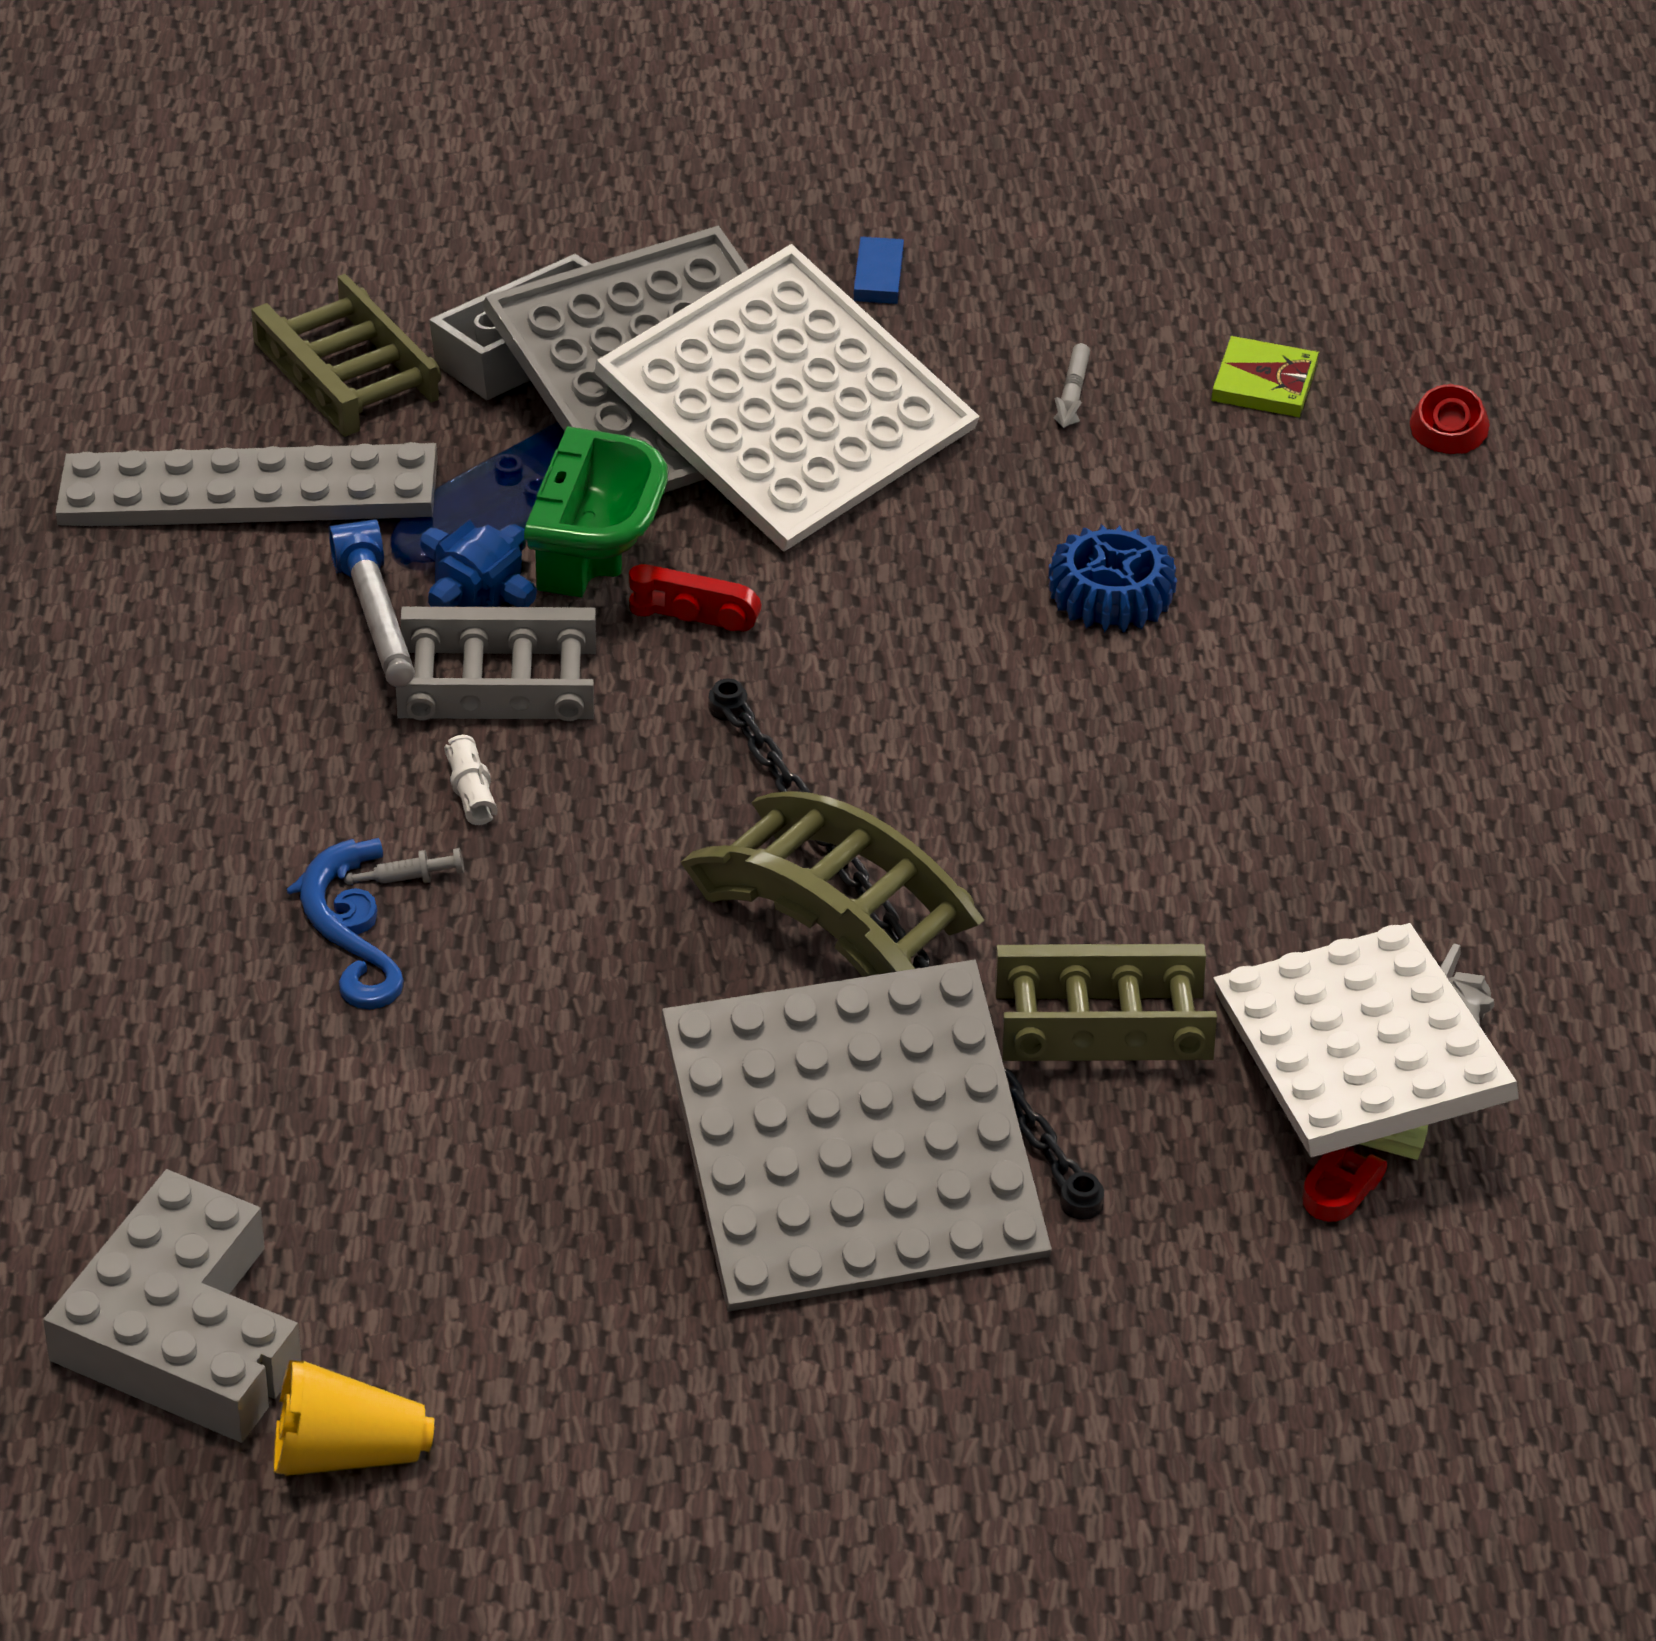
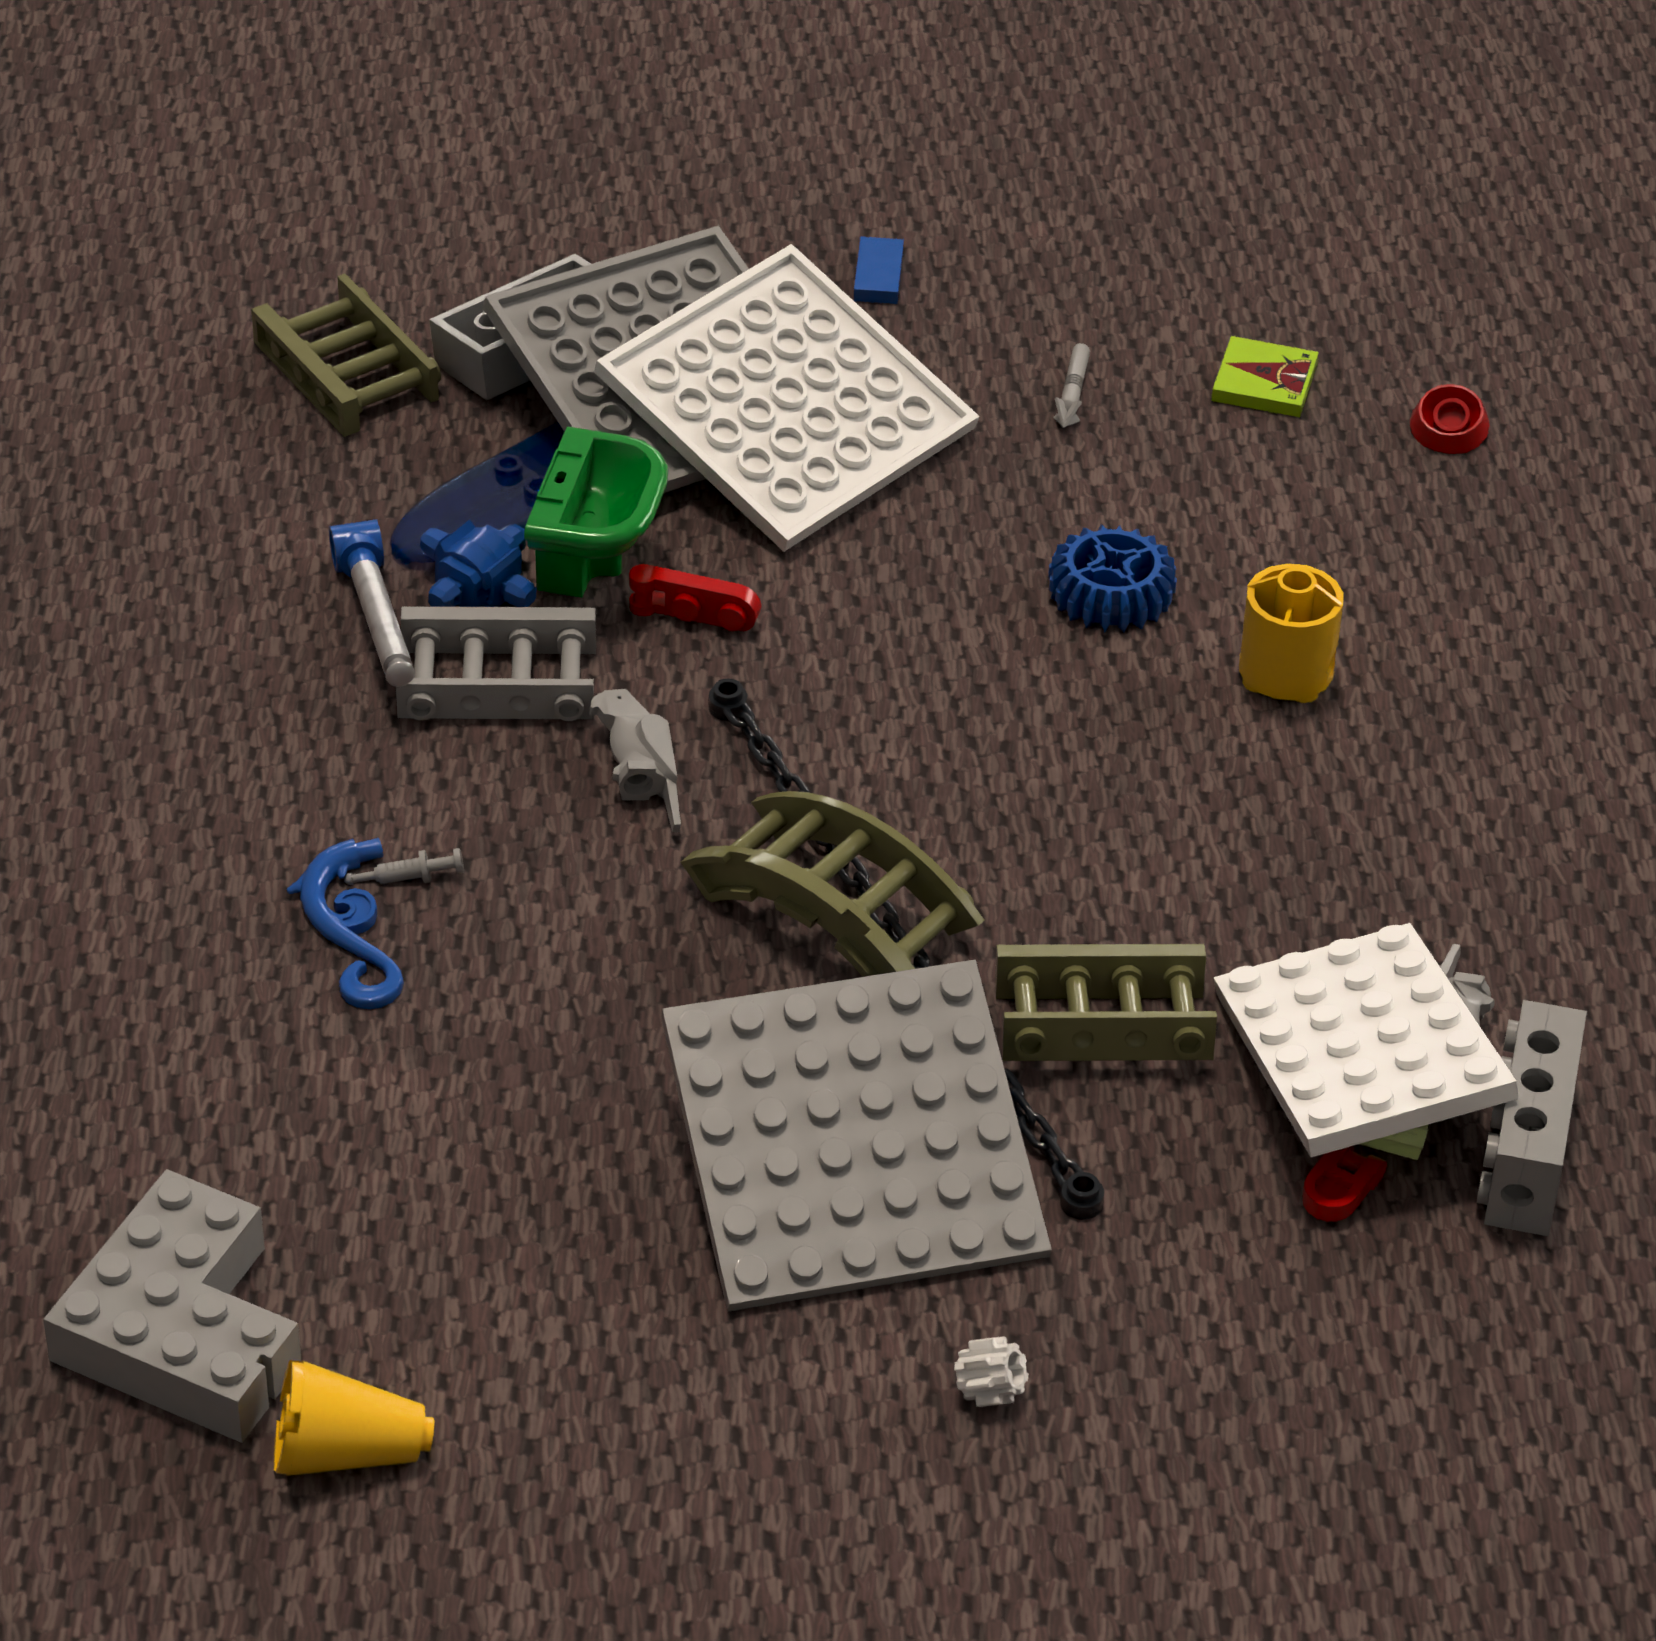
(248, 485): light grey plate -> none
(470, 780): white pin -> none
(641, 749): none -> light grey animal
(991, 1371): none -> white gear
(1290, 632): none -> yellow cylinder
(1535, 1127): none -> light grey brick

